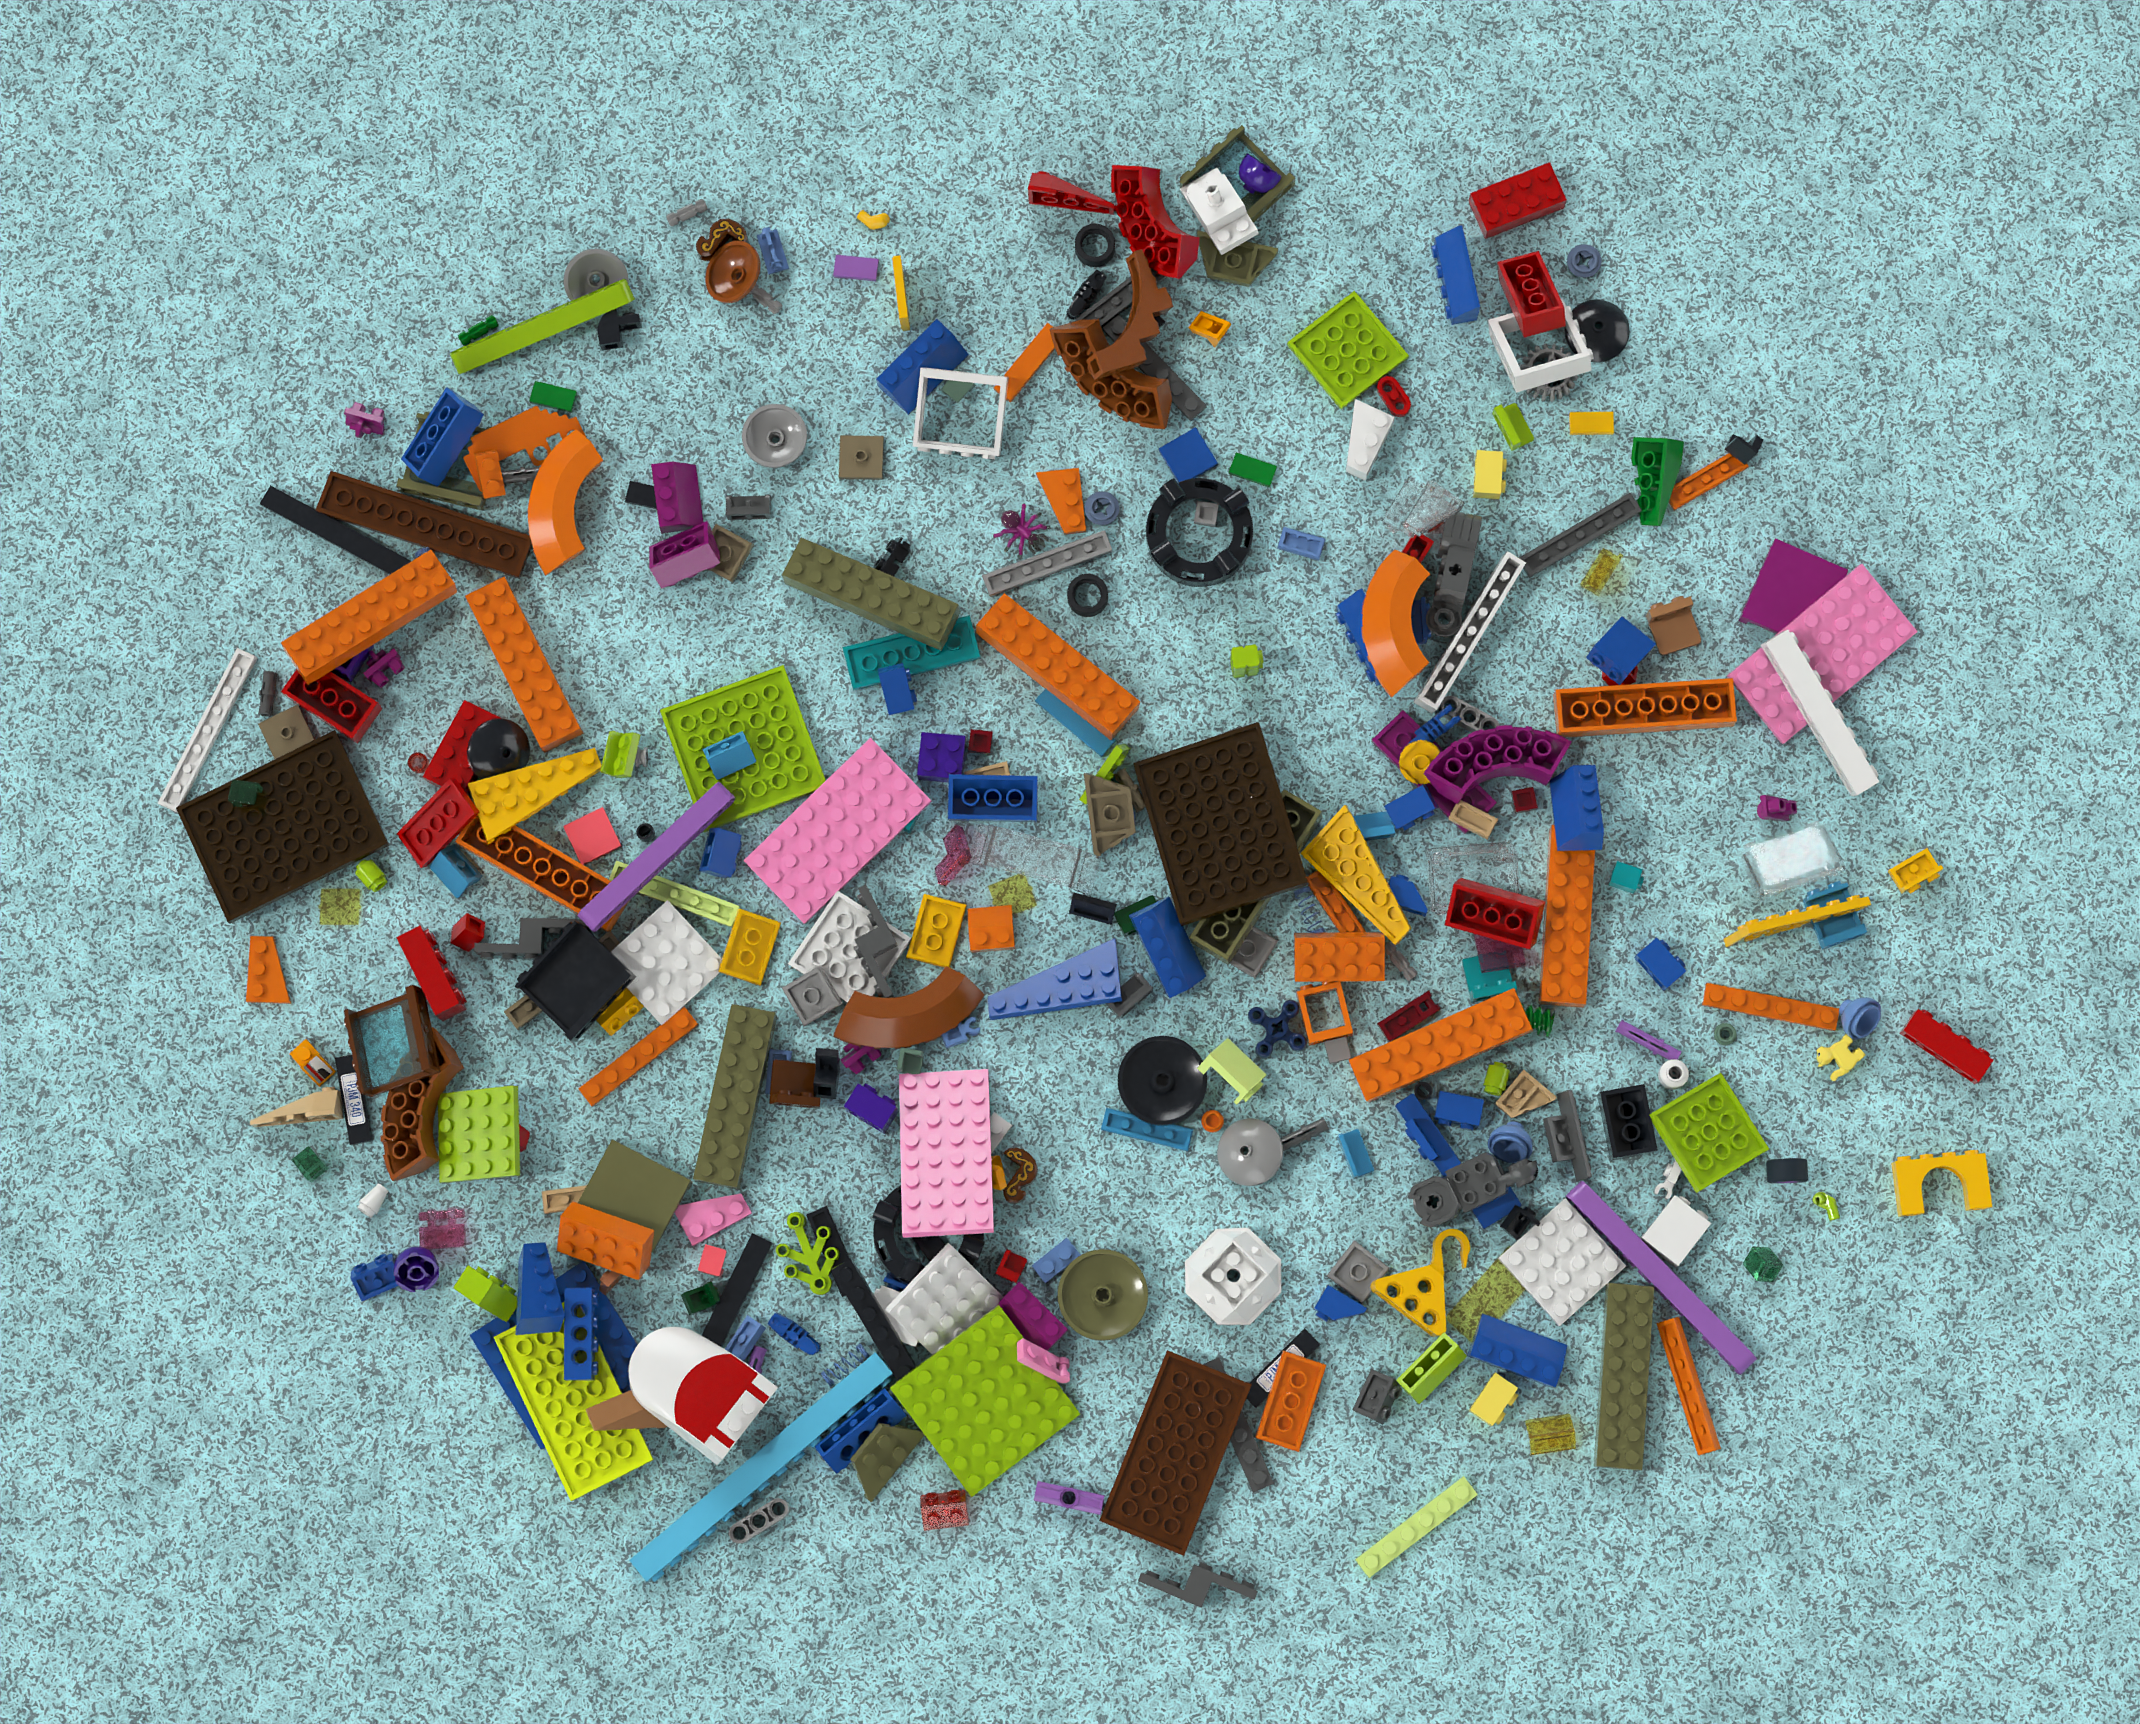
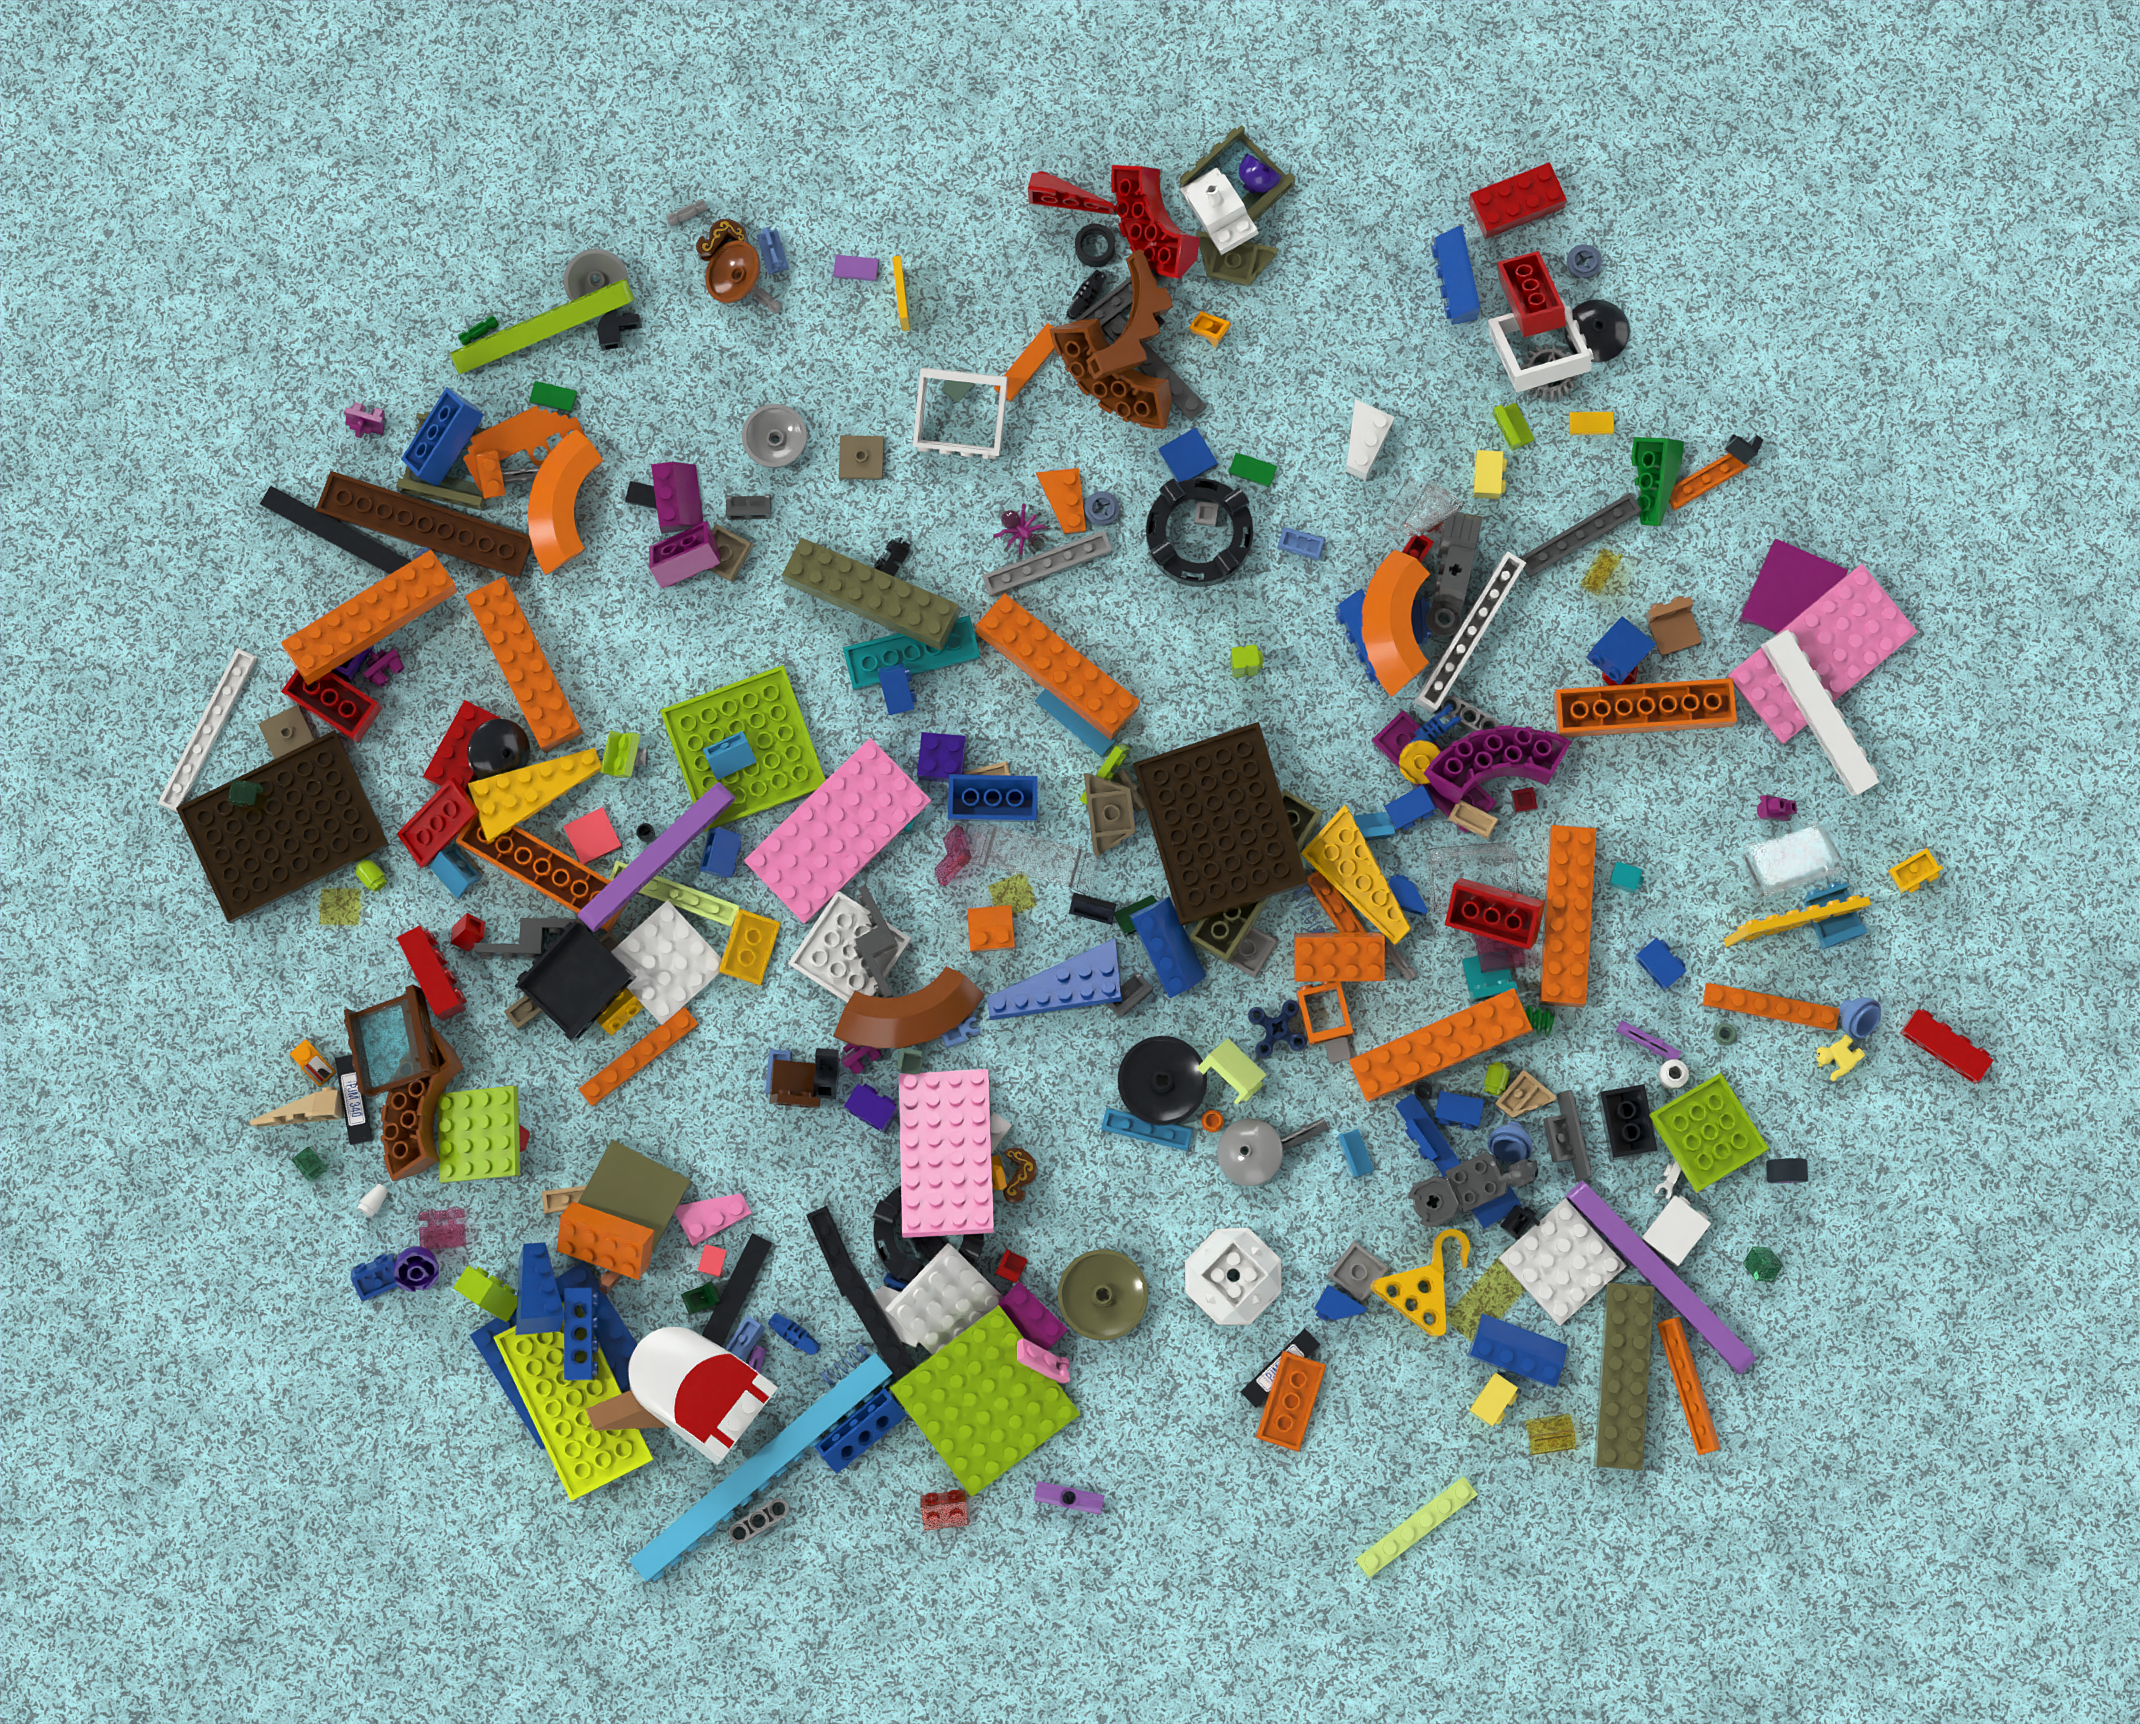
(265, 973): orange wing -> none
(267, 693): dark grey pin -> none
(411, 761): clear red bush -> none
(735, 1097): olive brick -> none
(810, 1256): lime plant -> none
(812, 995): light grey tile -> none
(873, 222): yellow arm -> none
(883, 1455): olive wing -> none
(932, 349): blue slope -> none
(936, 931): yellow tile -> none
(980, 741): dark red plate -> none
(1055, 1260): medium blue plate -> none
(1087, 578): black tyre -> none
(1175, 1452): reddish brown plate -> none
(1198, 1584): dark grey bracket -> none
(1246, 1447): dark grey plate -> none
(1347, 350): lime plate -> none
(1377, 1396): dark grey bracket -> none
(1393, 397): red plate -> none
(1408, 1017): dark red plate -> none
(1431, 1368): lime brick -> none
(1577, 809): blue slope -> none
(1827, 1202): lime arm -> none
(1969, 1168): yellow arch -> none

